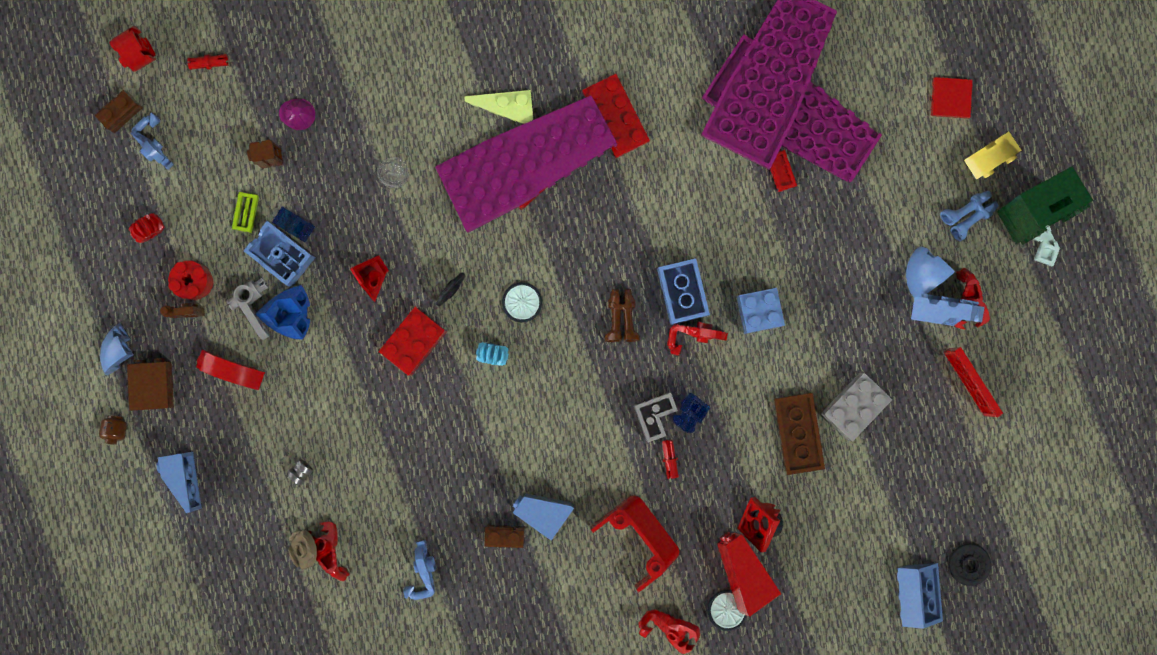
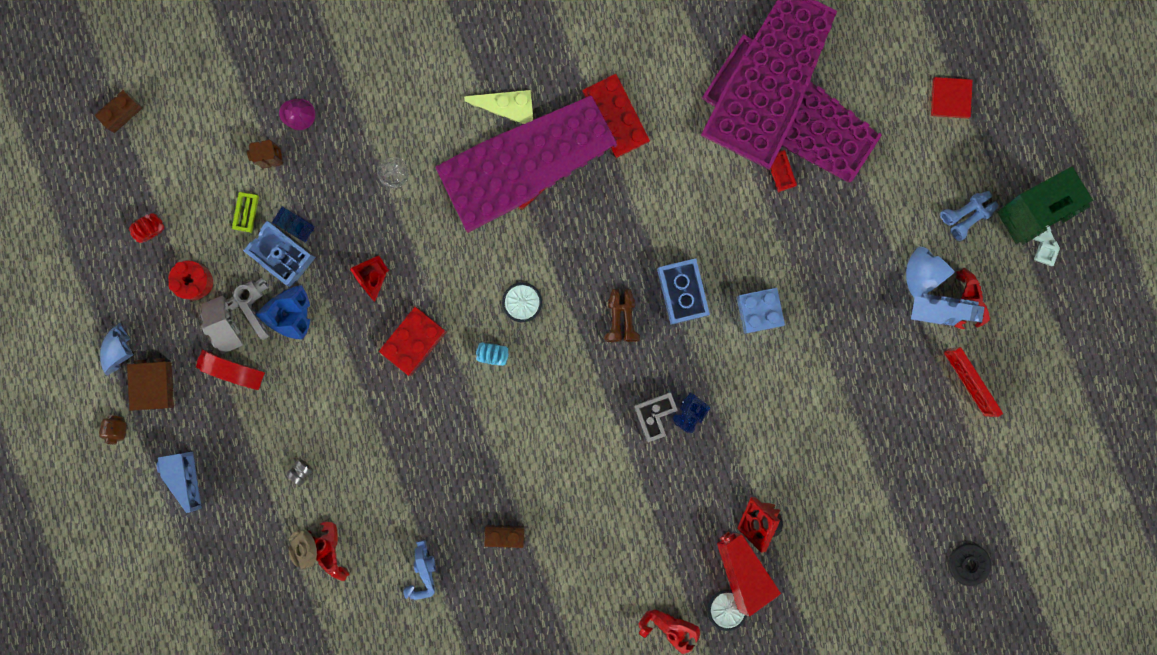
(133, 49): red brick -> none
(150, 149): medium blue animal -> none
(184, 311): reddish brown plate -> none
(208, 61): red pin -> none
(220, 326): none -> light grey brick
(450, 289): black wheel -> none
(543, 513): medium blue slope -> none
(636, 513): red windscreen -> none
(670, 459): red axle -> none
(702, 333): red animal -> none
(799, 434): reddish brown plate -> none
(856, 406): light grey brick -> none
(920, 595): medium blue slope -> none
(993, 155): light yellow brick -> none

